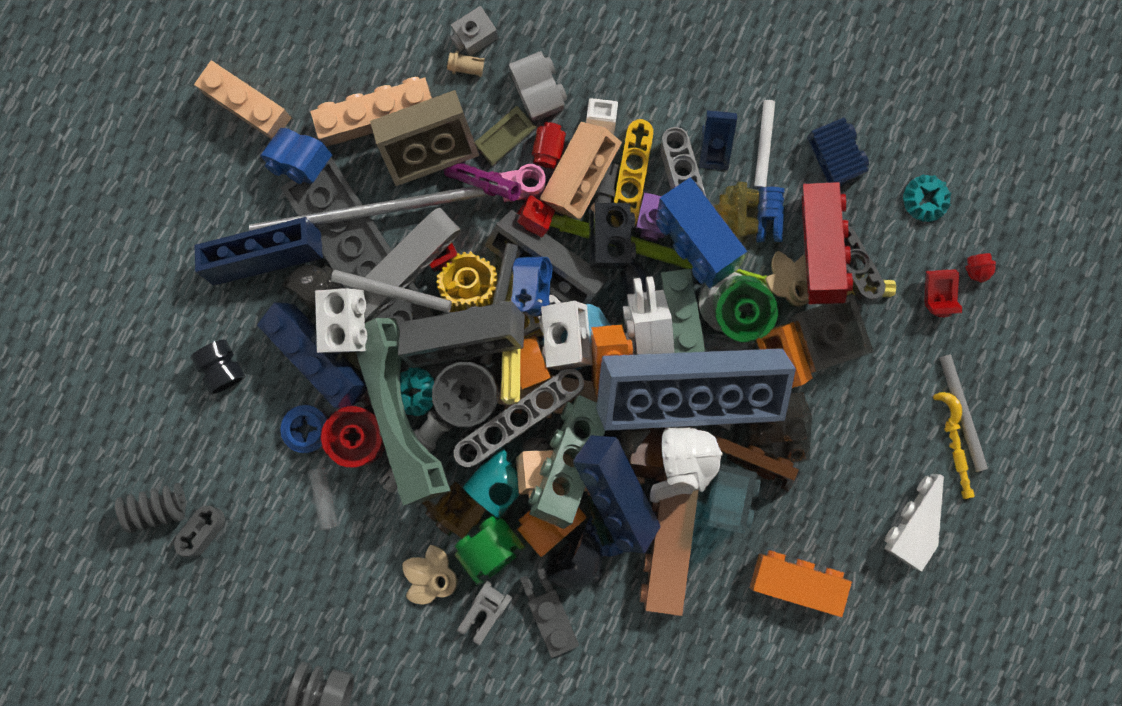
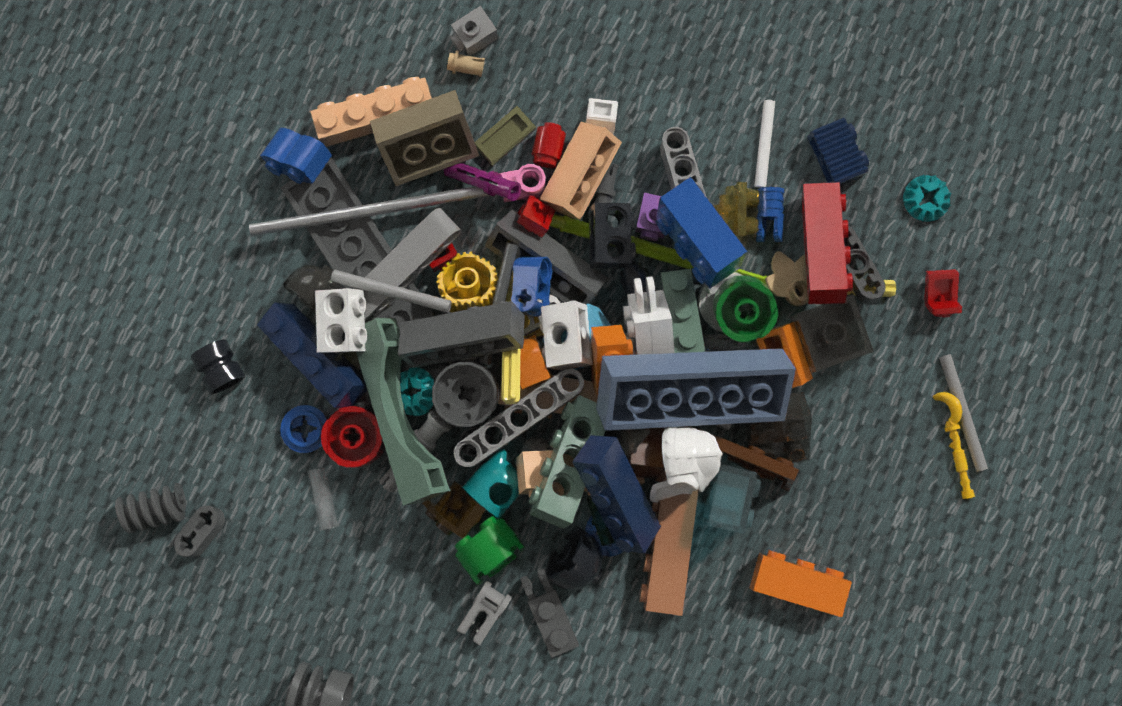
(242, 100): light nougat brick -> none
(258, 251): dark blue brick -> none
(424, 576): tan plate -> none
(537, 87): light grey brick -> none
(544, 535): orange brick -> none
(632, 176): yellow beam -> none
(717, 140): dark blue slope -> none
(918, 532): white slope -> none
(980, 267): red plate -> none

